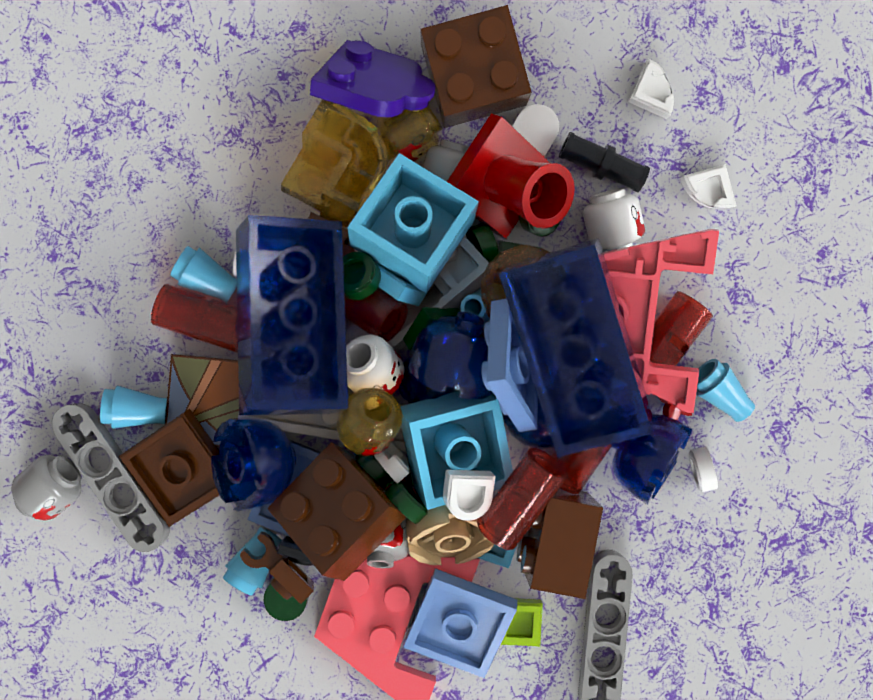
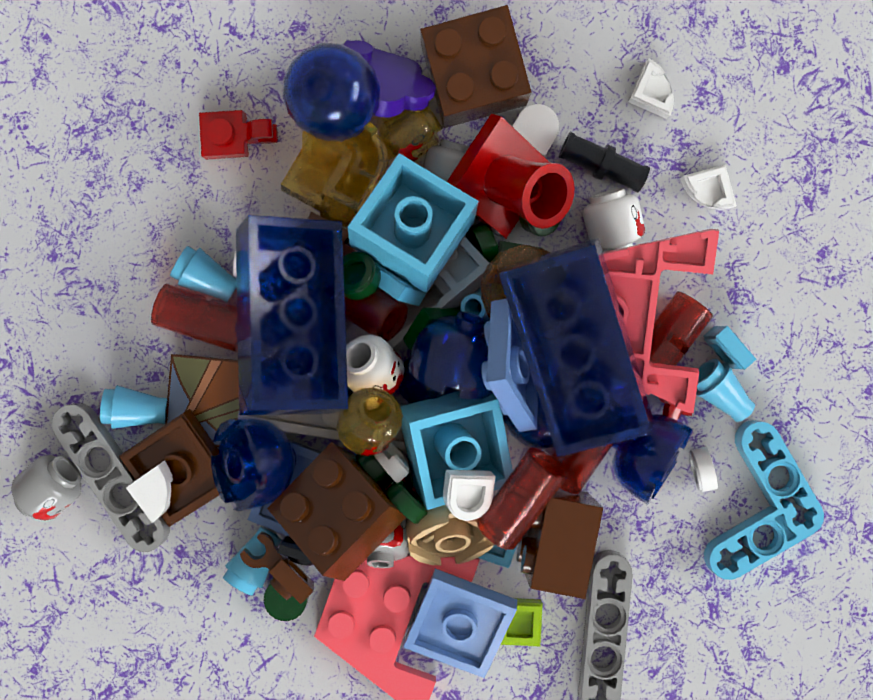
(153, 491): none -> white tile
(228, 134): none -> red plate
(331, 91): none -> clear blue cylinder
(729, 347): none -> medium azure tile
(777, 515): none -> medium azure beam

